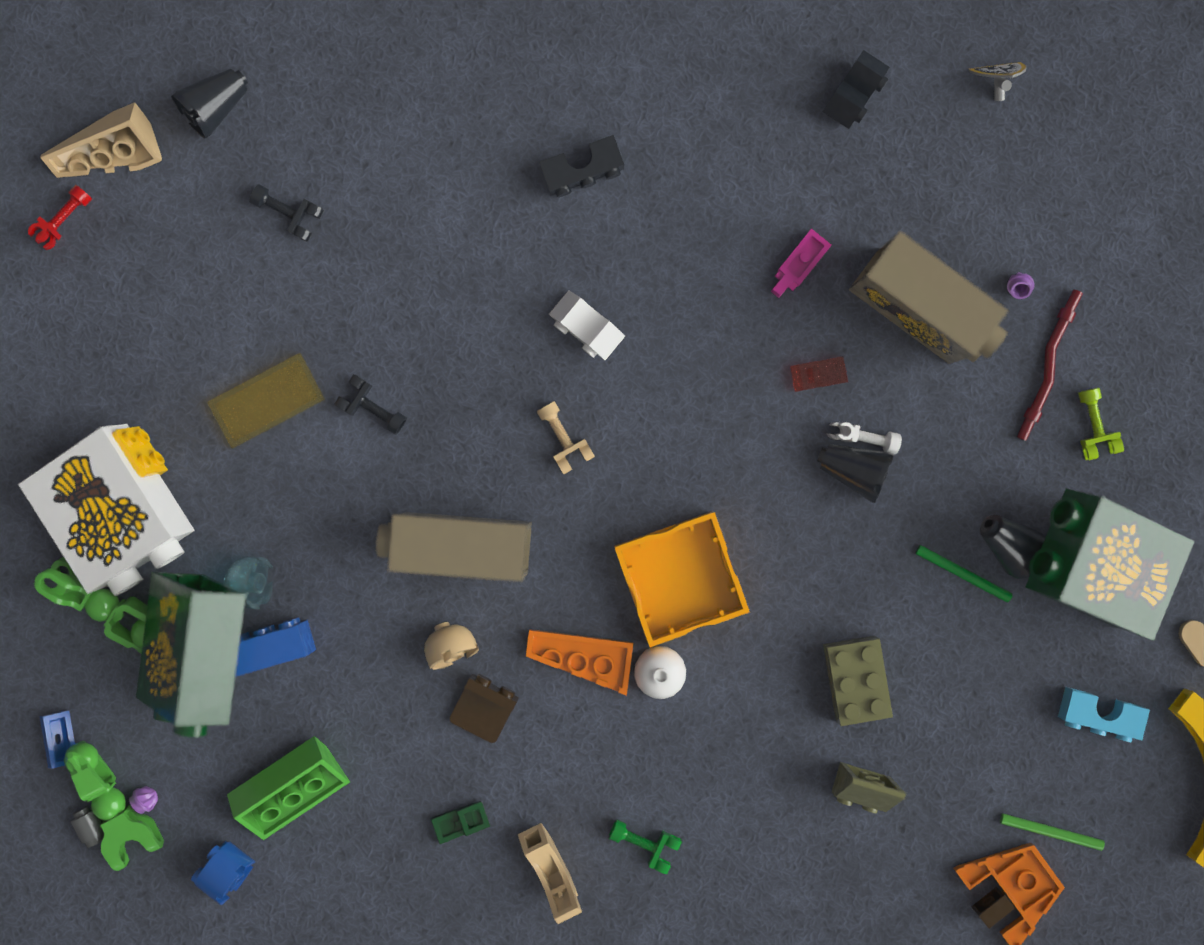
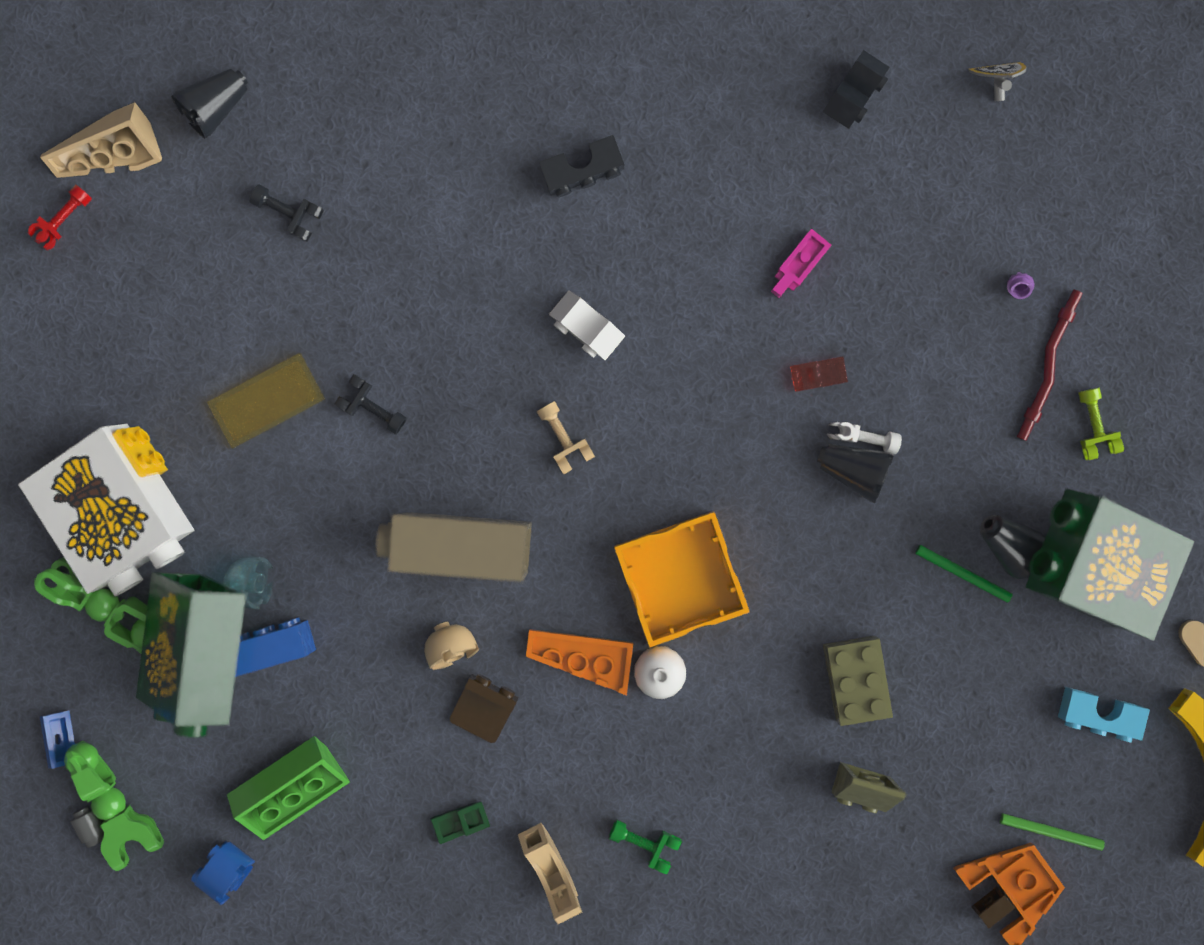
(143, 799): medium lavender plate -> none
(930, 301): dark tan brick -> none

